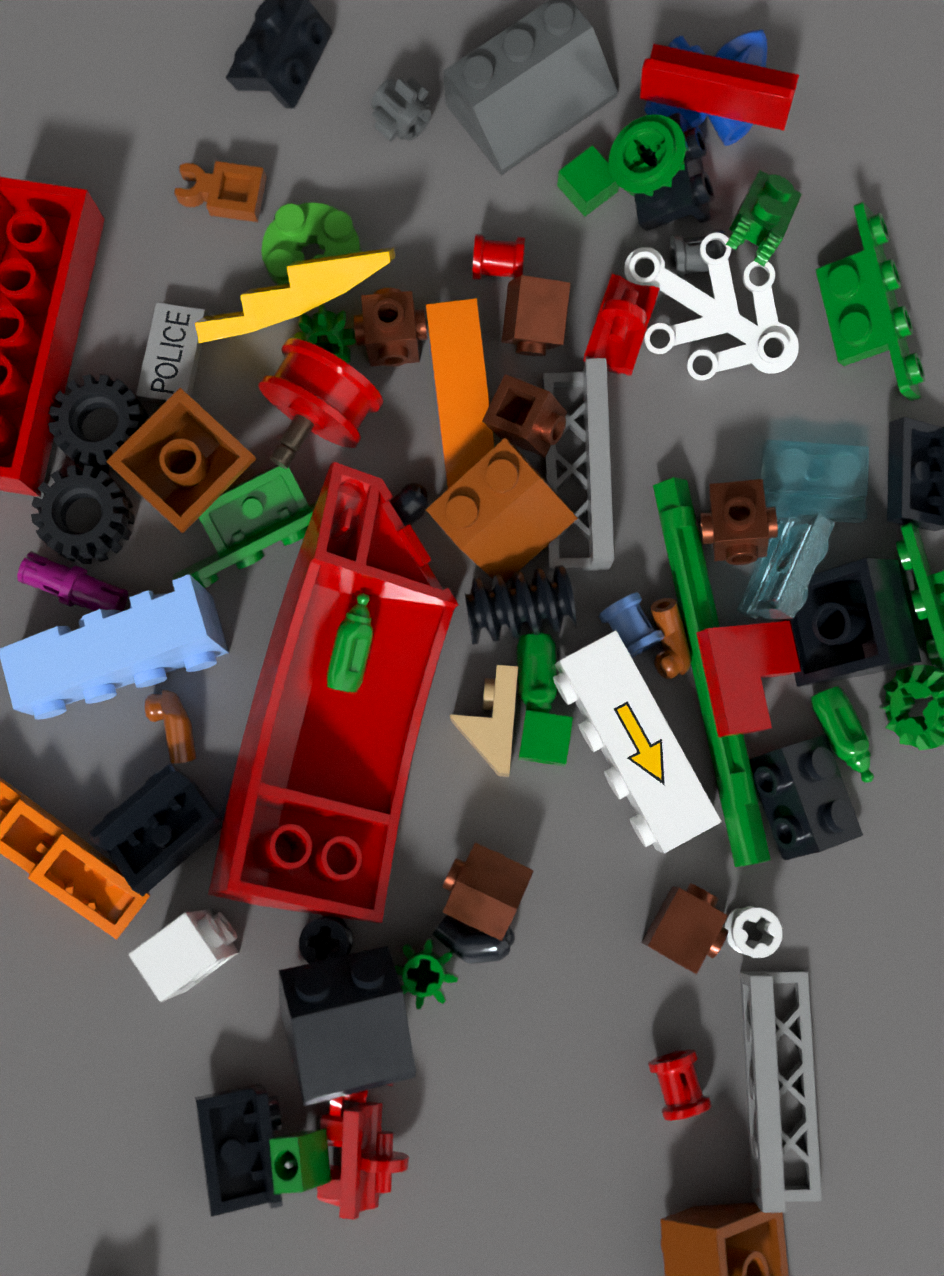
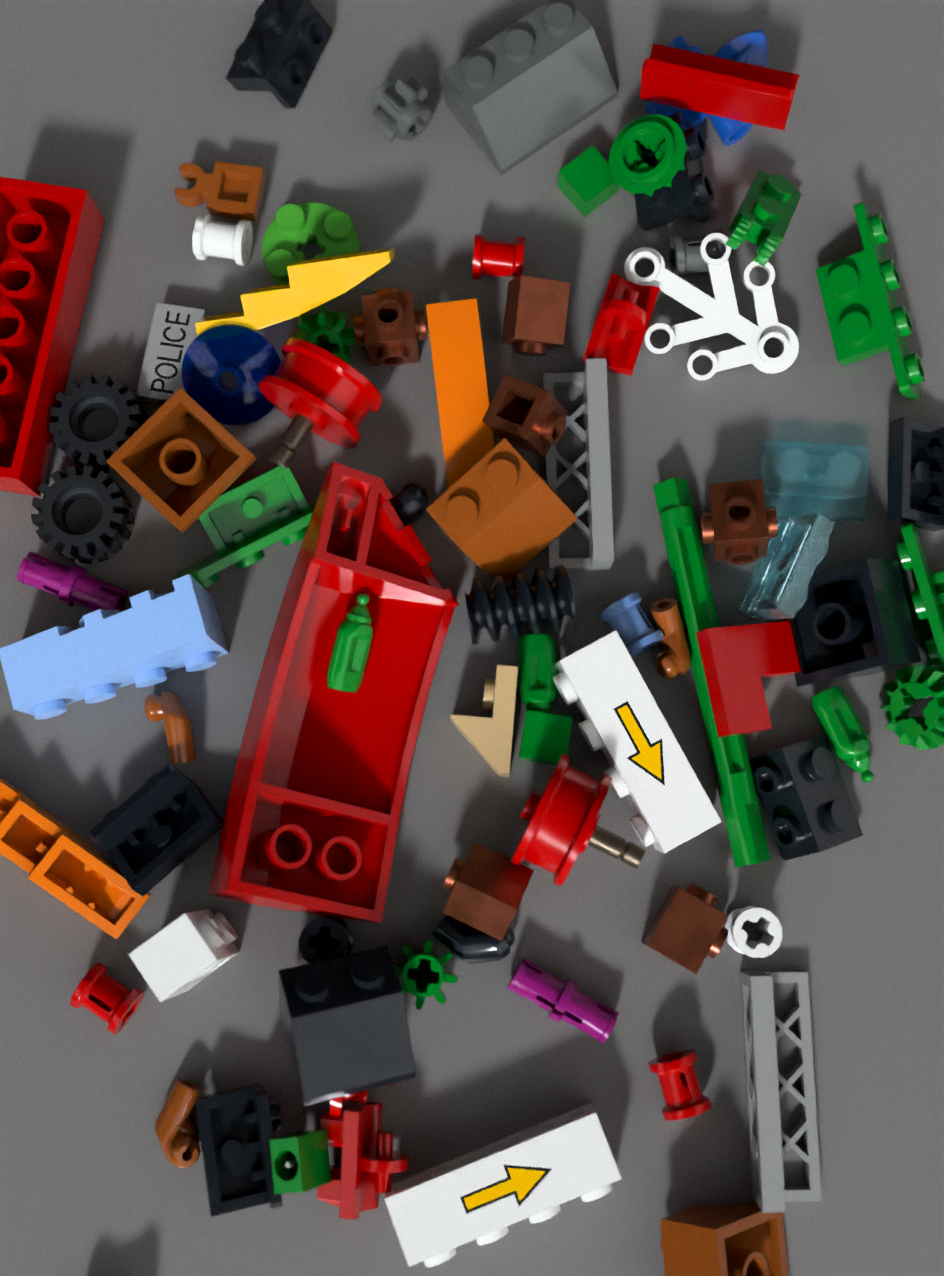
(106, 998): none -> red bush
(175, 1126): none -> dark orange arm
(222, 240): none -> white bush
(232, 350): none -> clear blue dish
(501, 1186): none -> white brick
(563, 1000): none -> magenta pin
(566, 822): none -> red wheel

